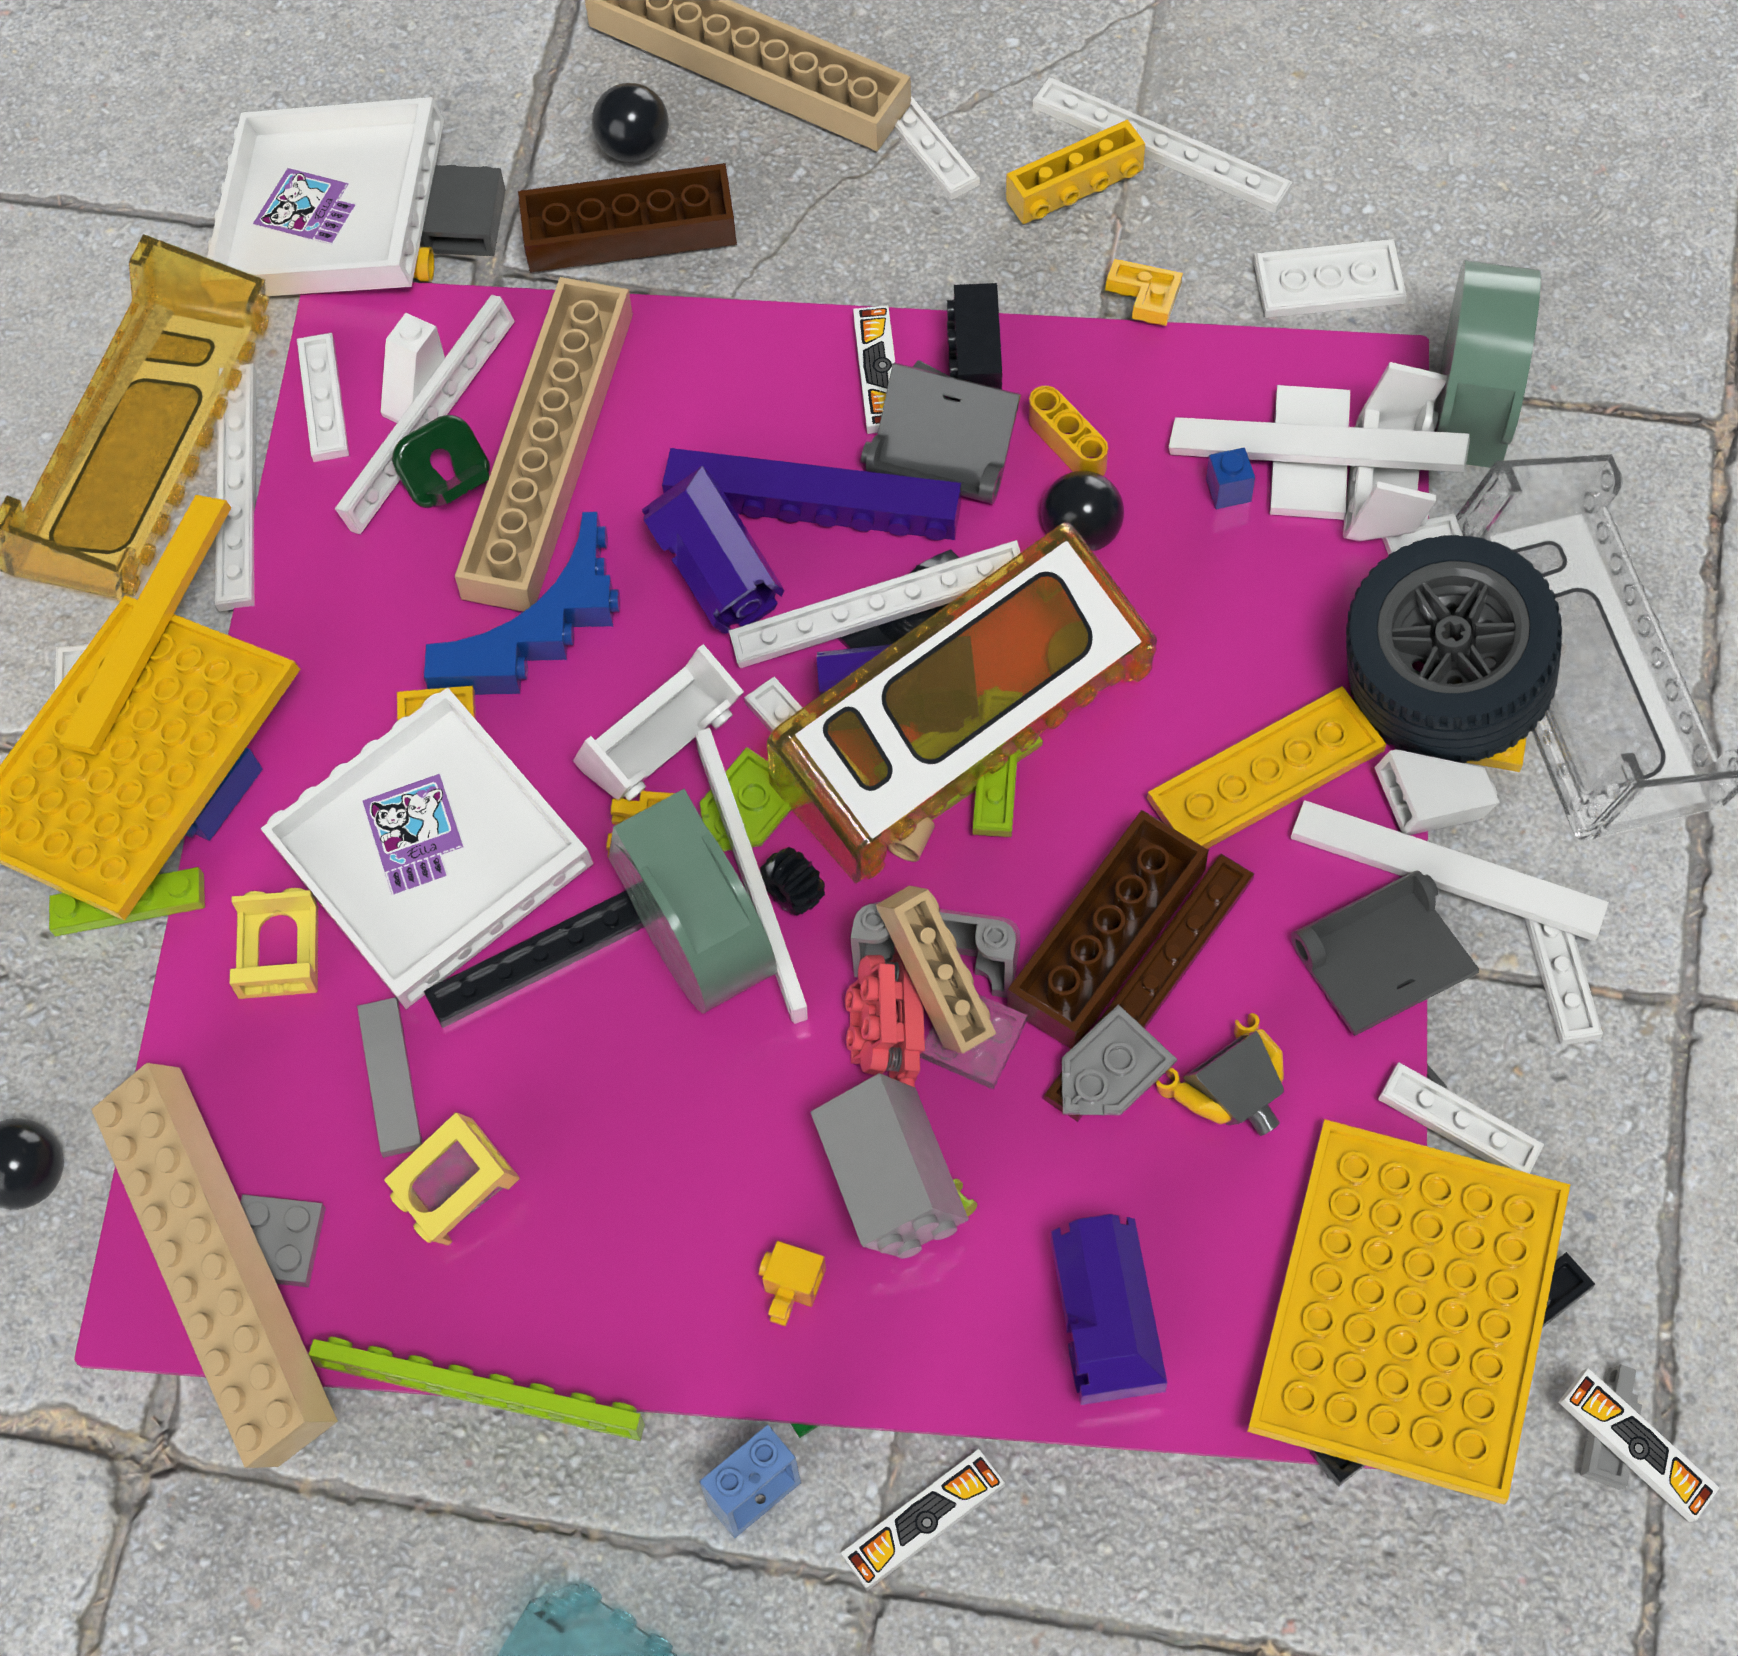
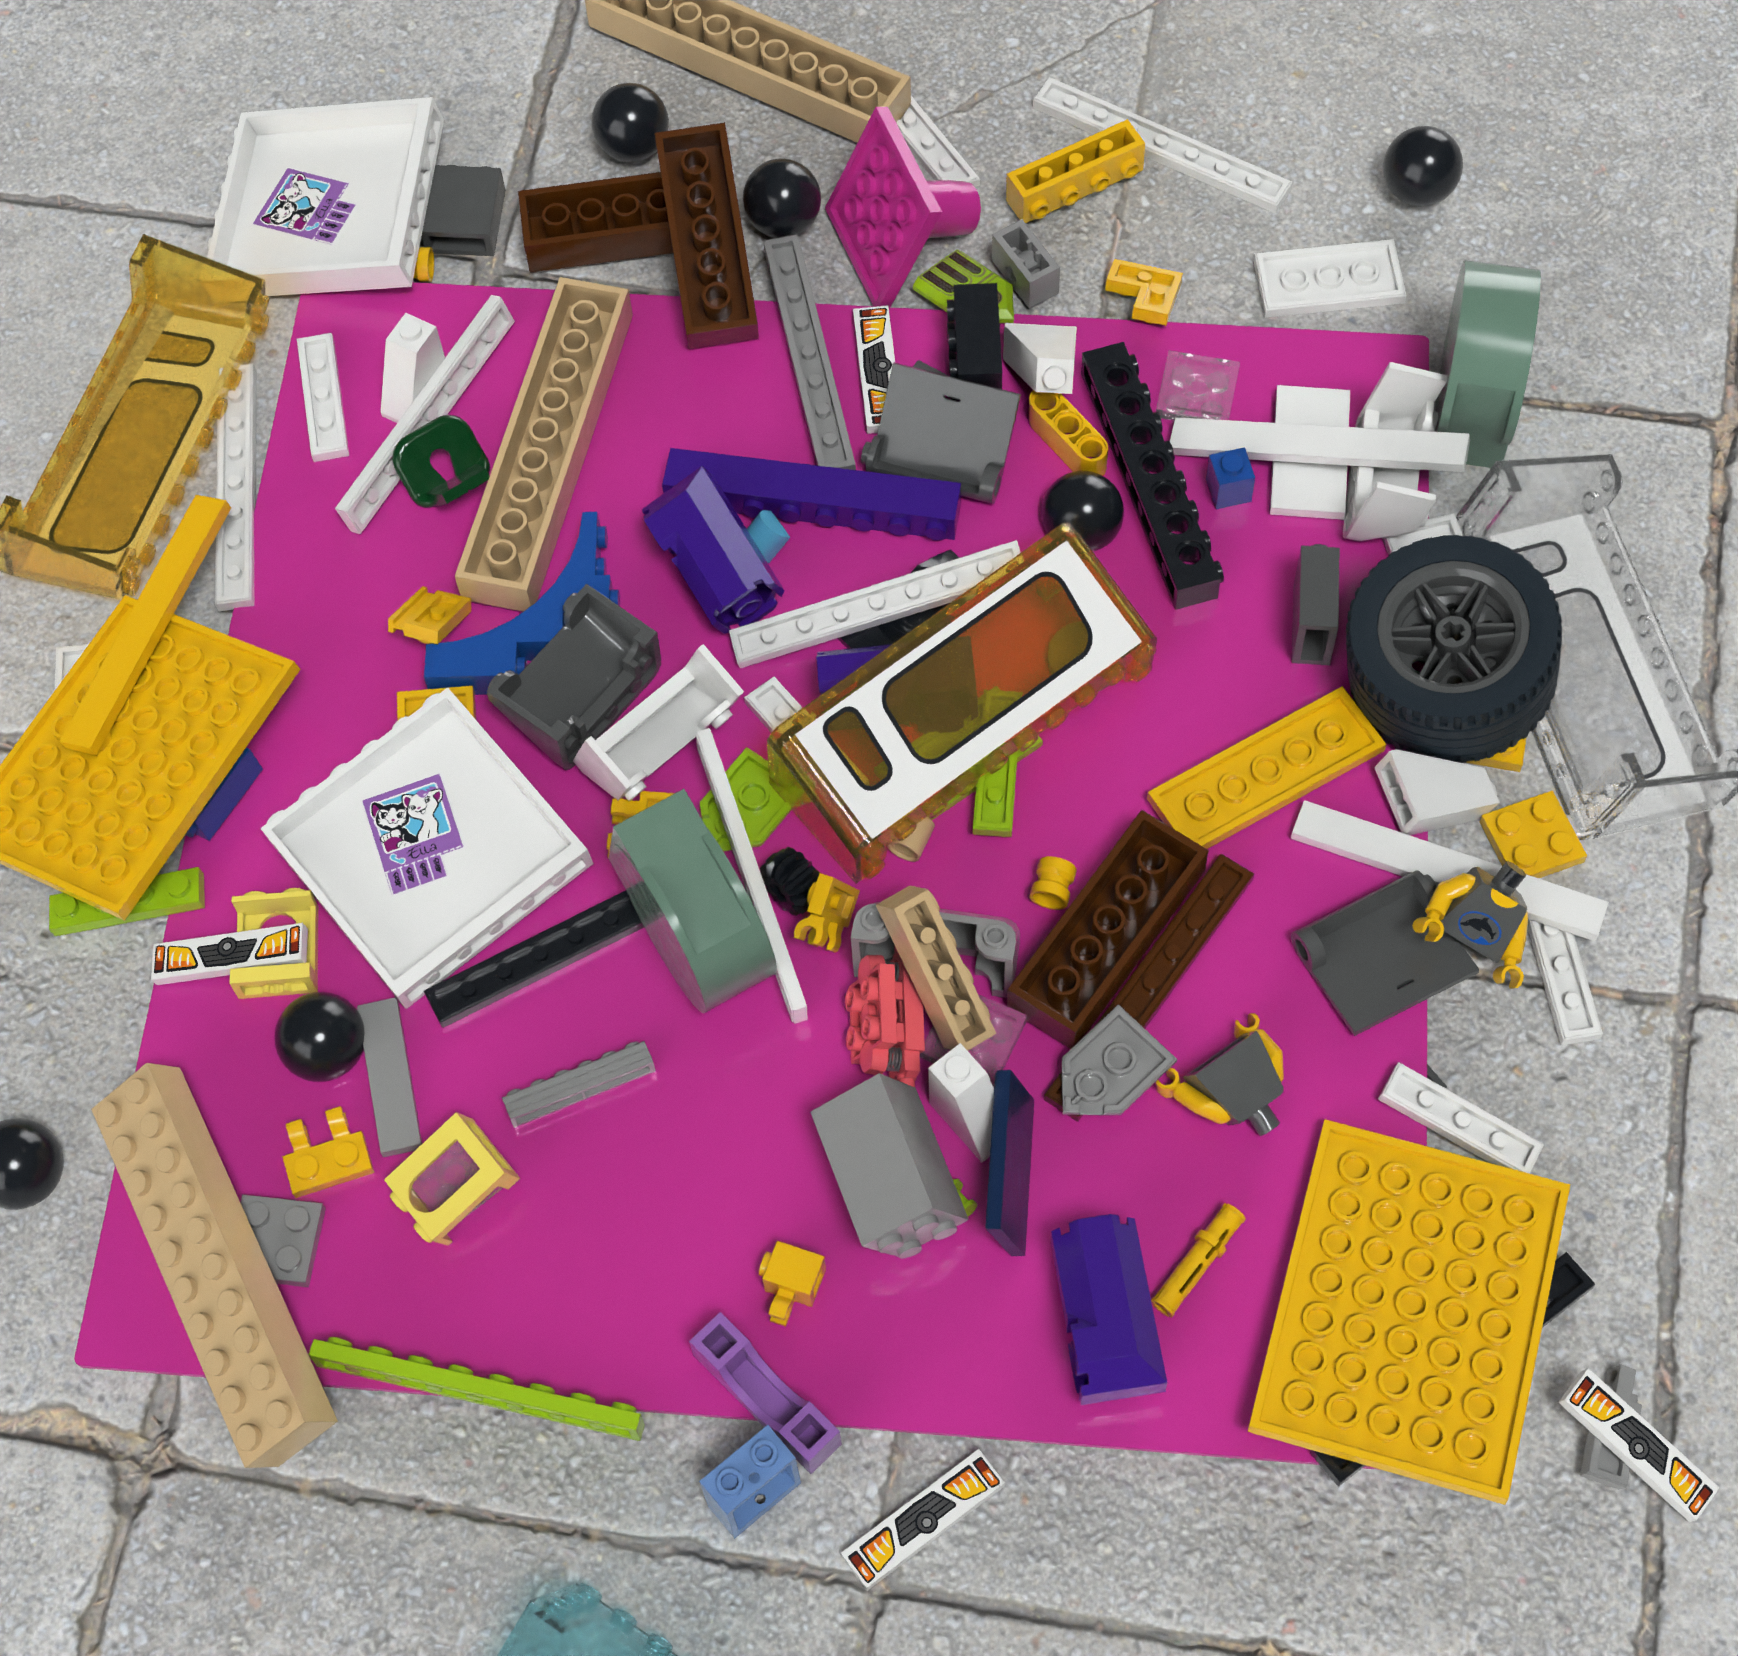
(219, 953): none -> tile
(319, 1037): none -> black piece
(327, 1163): none -> yellow plate
(430, 615): none -> yellow plate
(578, 1084): none -> light grey piece
(579, 677): none -> dark grey windscreen
(707, 235): none -> reddish brown brick
(752, 1382): none -> medium lavender arch
(768, 534): none -> medium azure brick
(781, 198): none -> black piece
(808, 353): none -> light grey plate
(831, 909): none -> yellow plate
(890, 209): none -> dark pink piece
(957, 269): none -> lime tile
(963, 1098): none -> white slope
(1010, 1163): none -> tile
(1025, 263): none -> light grey brick
(1041, 355): none -> white slope
(1053, 883): none -> yellow wheel
(1184, 582): none -> black brick
(1197, 387): none -> clear plate
(1208, 1245): none -> yellow pin
(1315, 605): none -> dark grey brick
(1423, 166): none -> black piece
(1482, 914): none -> torso
(1534, 836): none -> yellow plate

